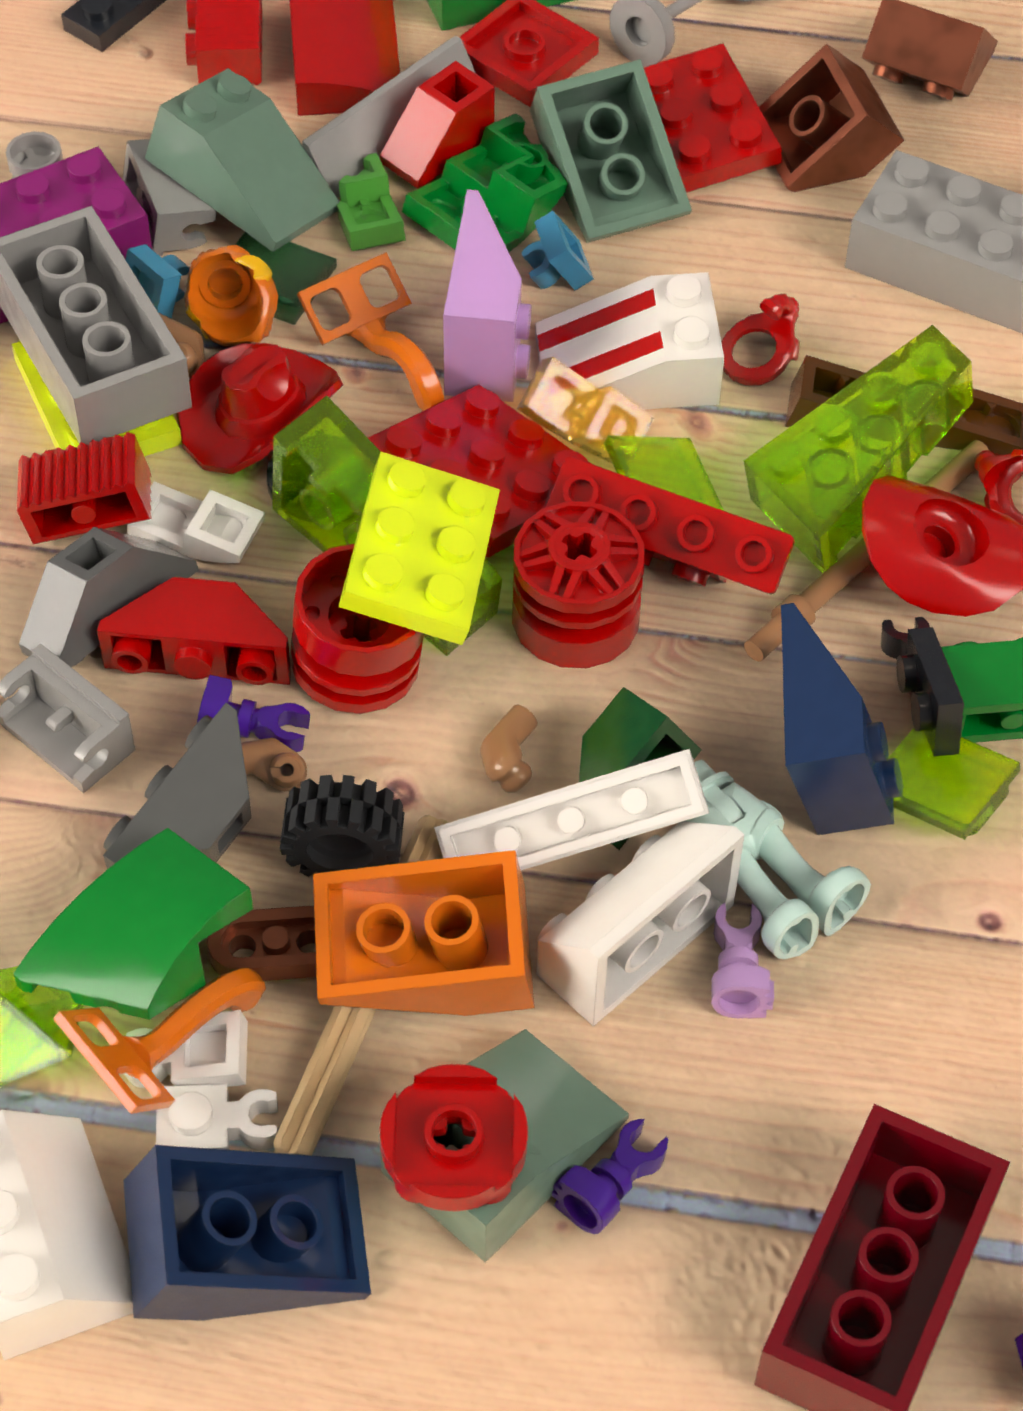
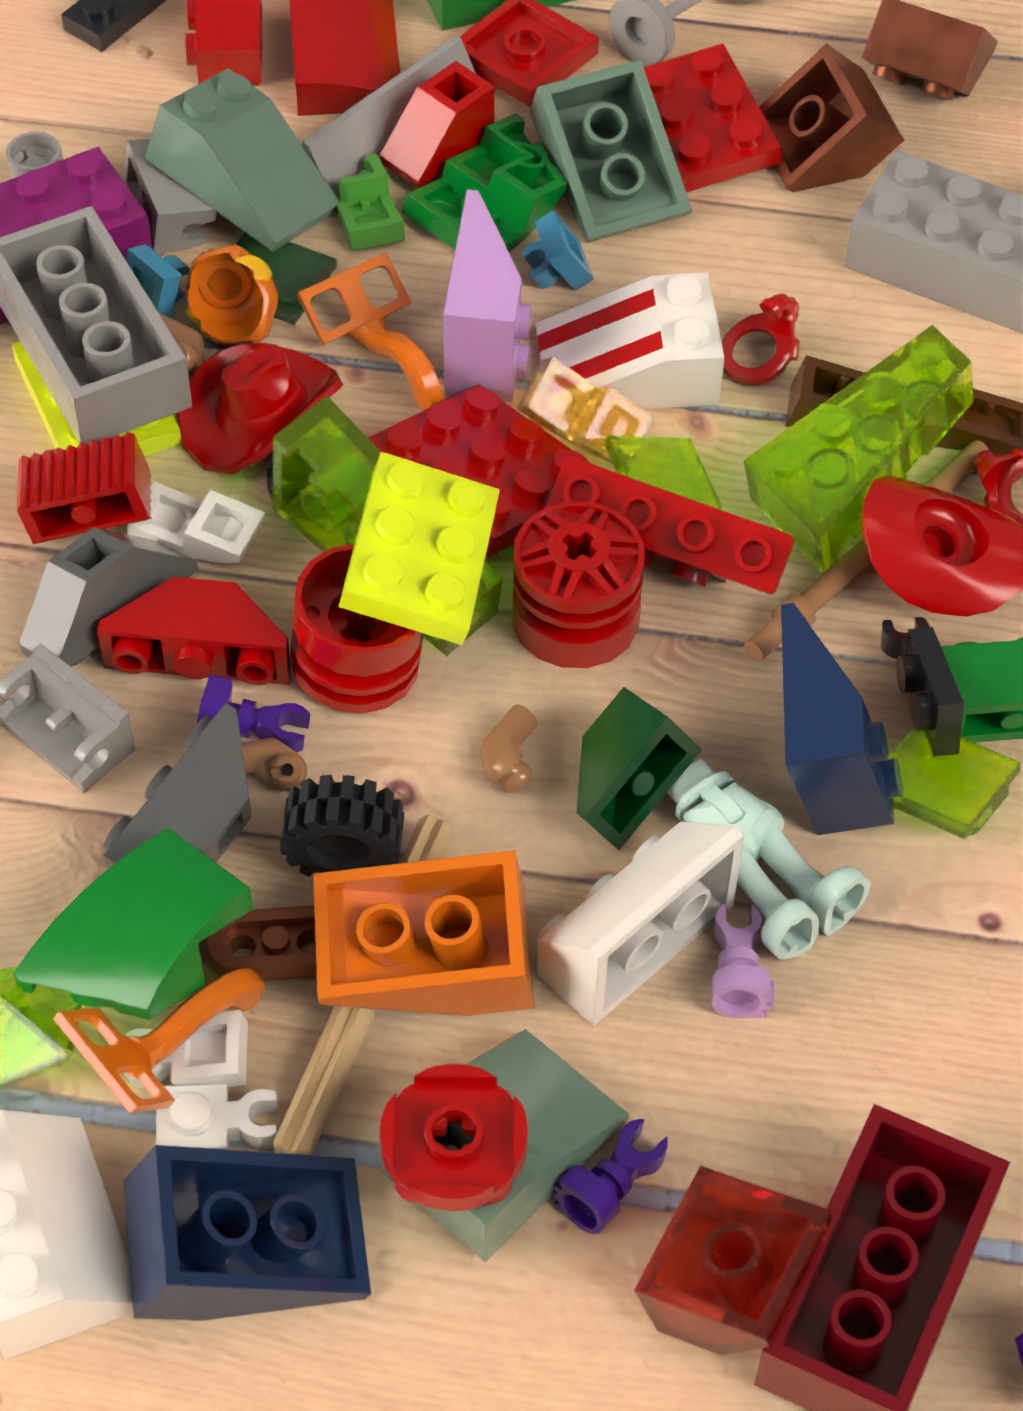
(583, 814): white tile -> none
(730, 1263): none -> clear red slope

